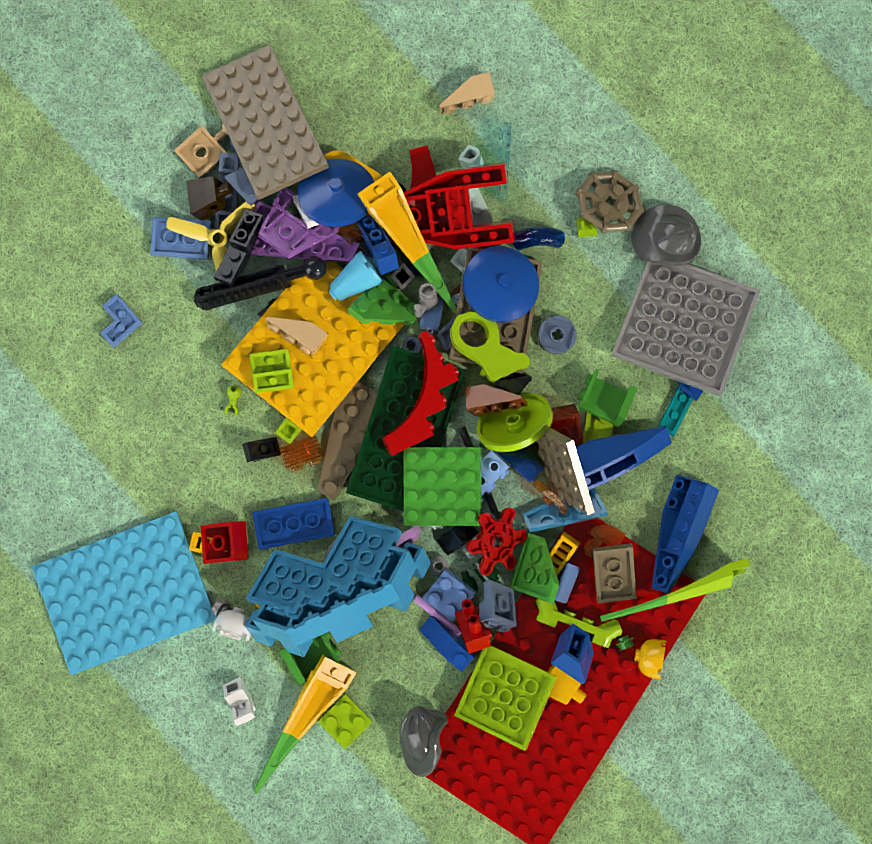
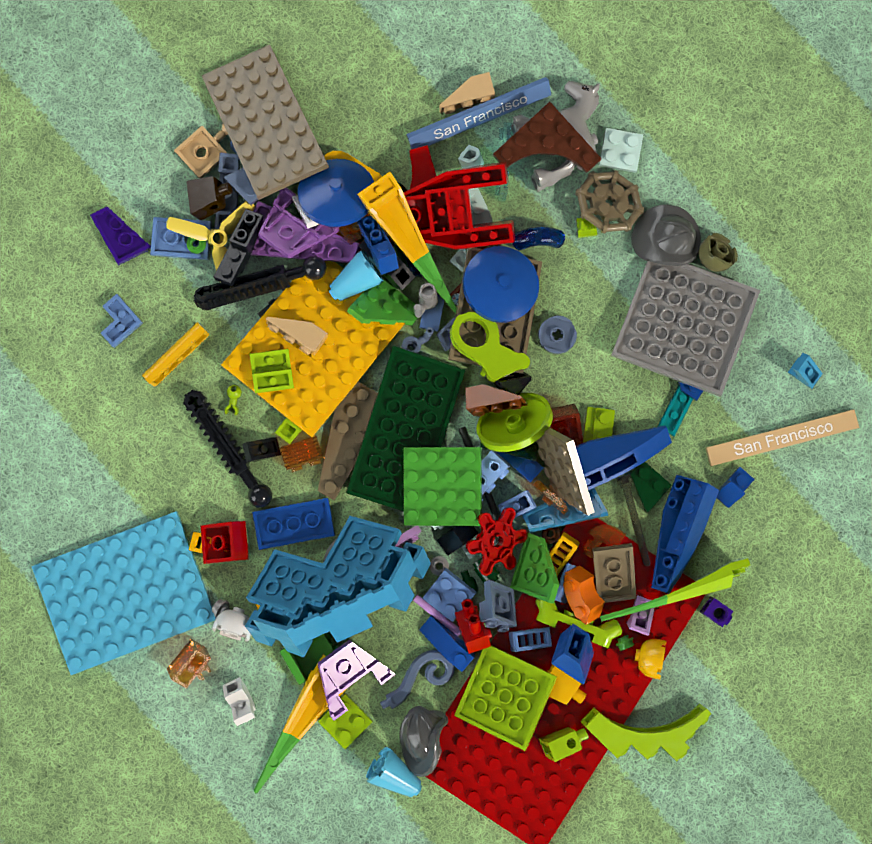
(118, 236): none -> dark purple wing
(175, 354): none -> yellow brick
(189, 664): none -> clear orange brick
(196, 250): none -> bright green plate
(259, 493): none -> black gear
(343, 669): none -> wing
(393, 774): none -> medium azure cone
(400, 694): none -> sand blue plant
(436, 376): red arch -> none
(480, 114): none -> medium blue tile
(520, 503): none -> medium blue slope
(523, 647): none -> medium blue slope
(551, 135): none -> copper plate
(551, 540): none -> reddish brown plate
(556, 745): none -> lime torso
(582, 594): none -> orange brick
(586, 102): none -> light grey animal
(605, 399): bright green panel -> none
(621, 150): none -> light aqua plate
(625, 484): none -> clear smoke piece
(641, 620): none -> lavender slope
(646, 741): none -> lime arch
(649, 485): none -> dark green wing
(709, 608): none -> dark purple brick
(717, 253): none -> olive cylinder
(734, 487): none -> blue slope
(782, 437): none -> tan tile
(805, 370): none -> dark azure slope

